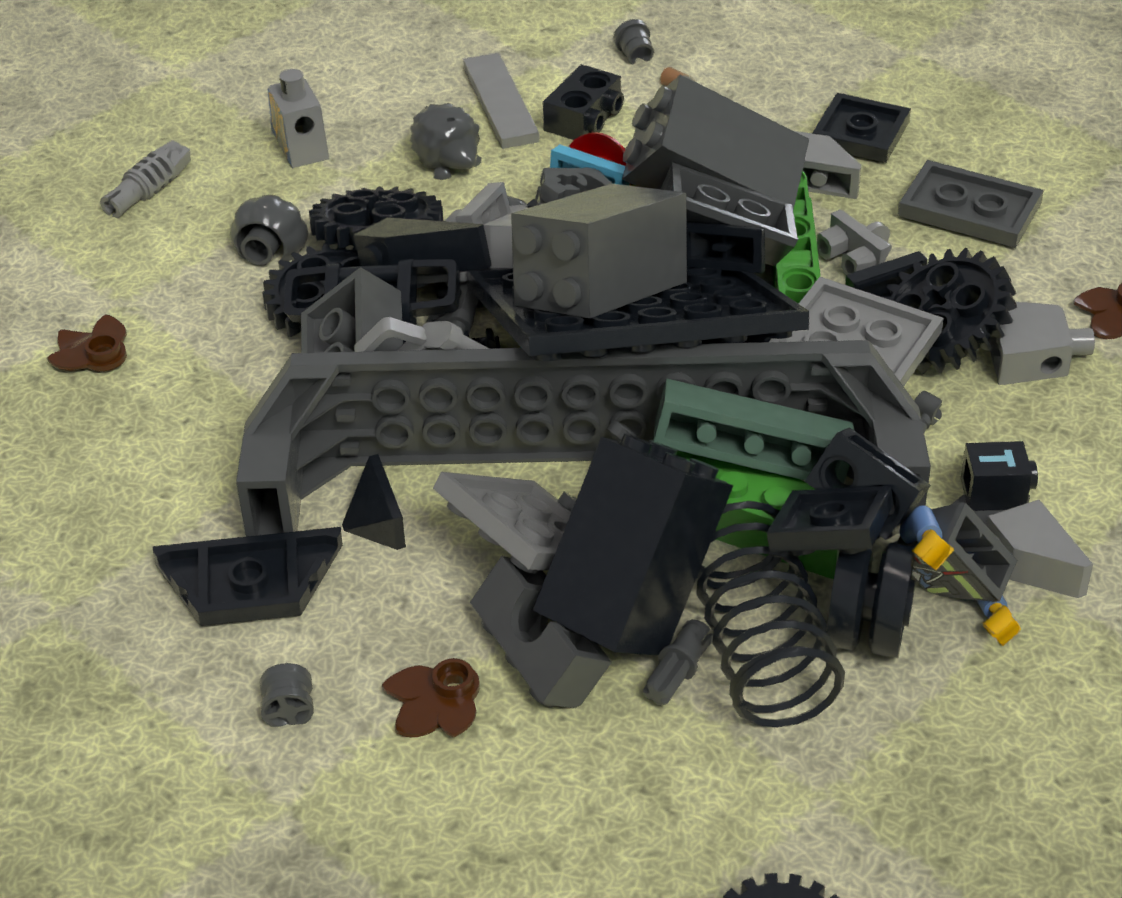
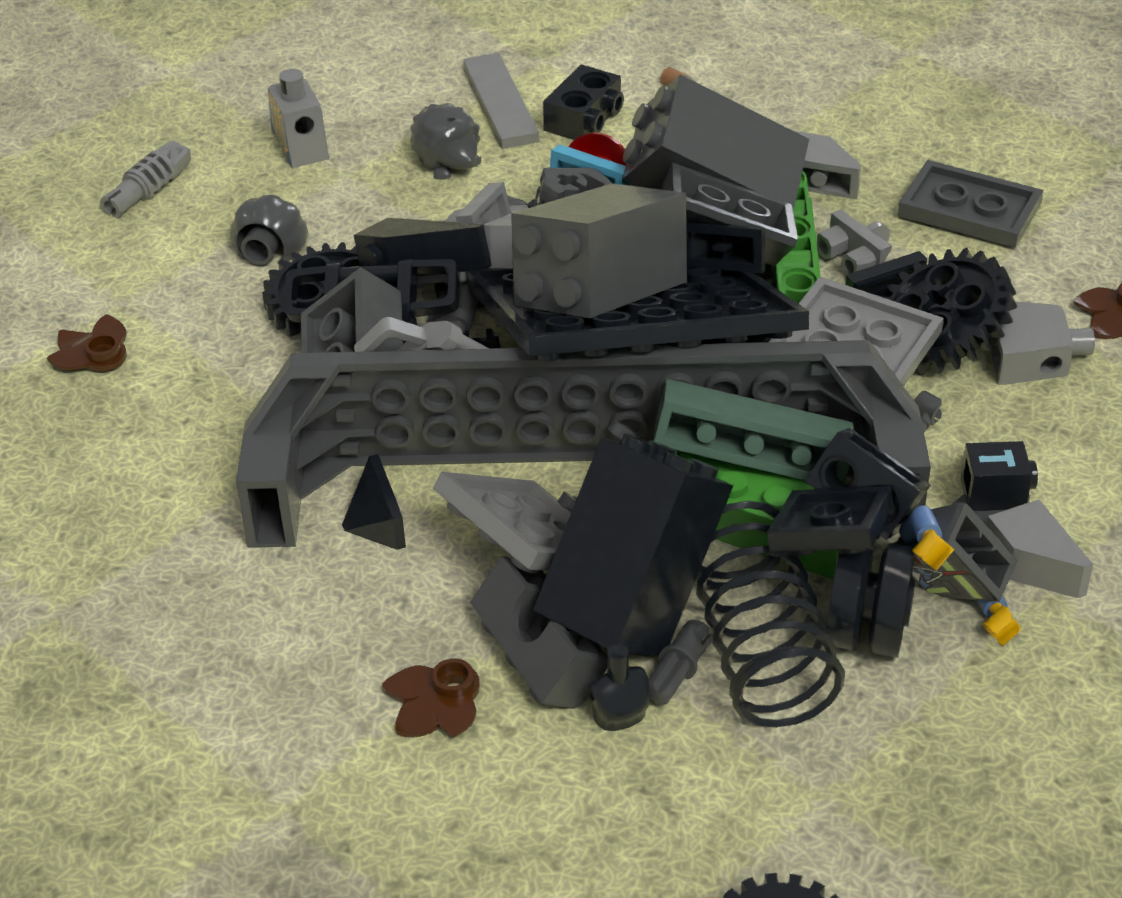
(249, 574): black wing -> none
(286, 695): dark grey wheel -> none
(348, 214): black gear -> none
(621, 693): none -> black piece
(634, 40): dark grey piece -> none
(864, 126): black plate -> none

